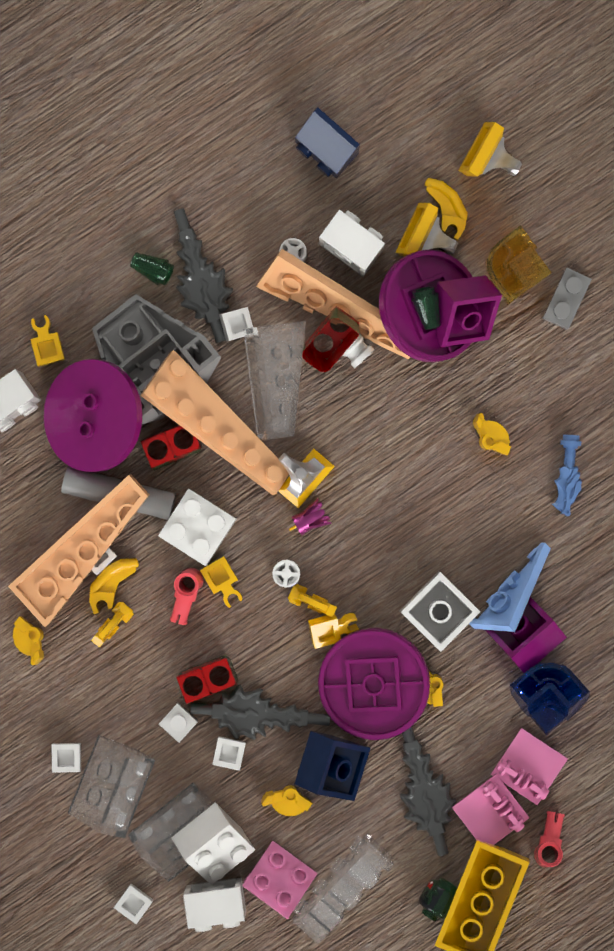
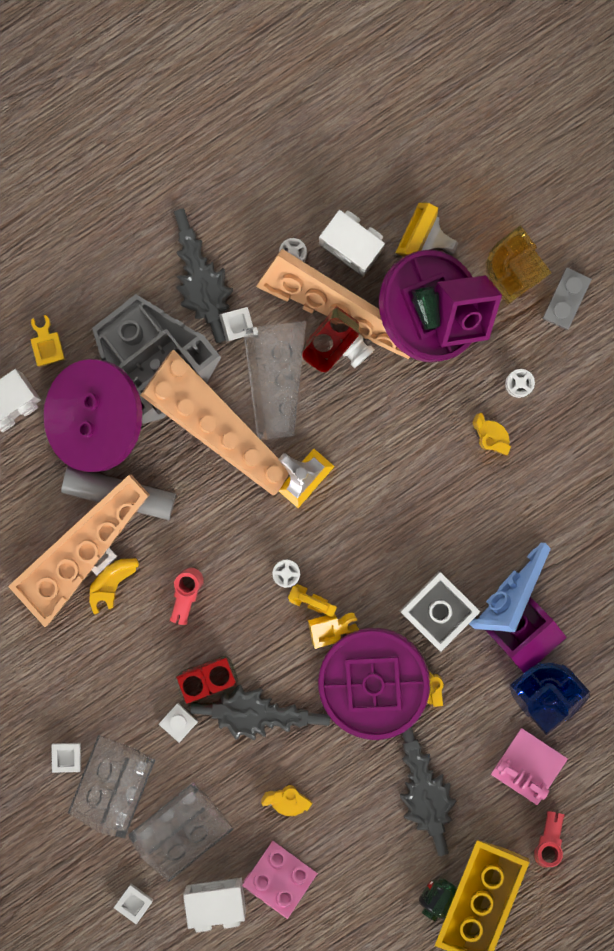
(28, 640): yellow piece -> none
(110, 627): yellow piece -> none
(153, 268): clear green cone -> none
(172, 449): red piece -> none
(197, 527): white brick -> none
(213, 843): white brick -> none
(220, 577): yellow plate -> none
(229, 753): white plate -> none
(310, 518): flat silver piece -> none
(326, 144): slope -> none
(332, 766): dark blue slope -> none
(342, 887): clear wedge -> none
(451, 206): yellow piece -> none
(489, 153): yellow piece -> none
(491, 811): bright pink hinge -> none
(523, 379): none -> white wheel
(568, 482): medium blue piece -> none

